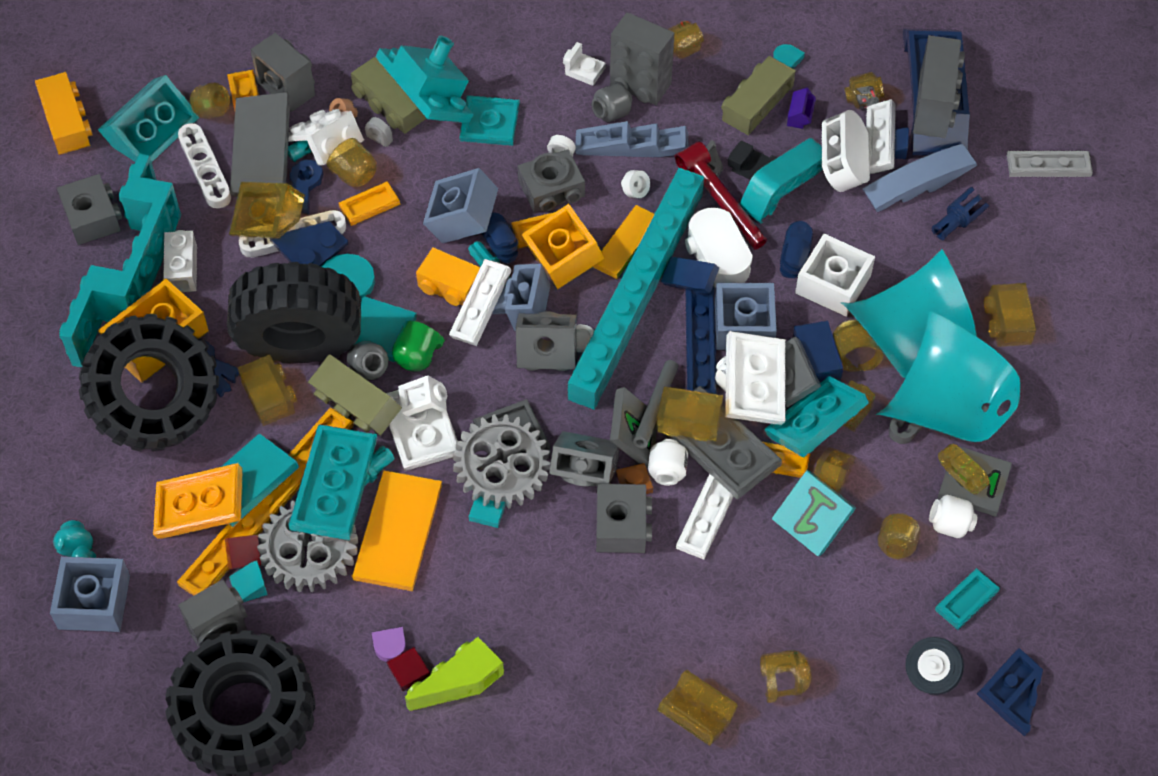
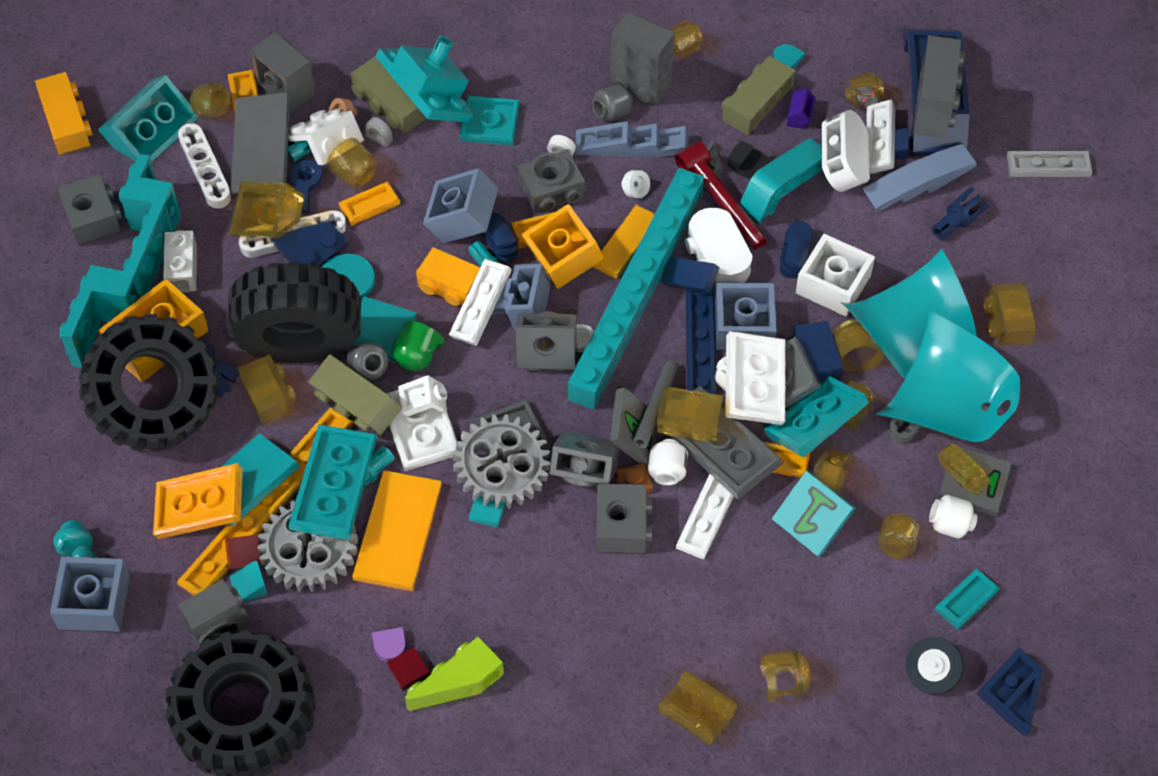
(582, 66): white bracket -> none

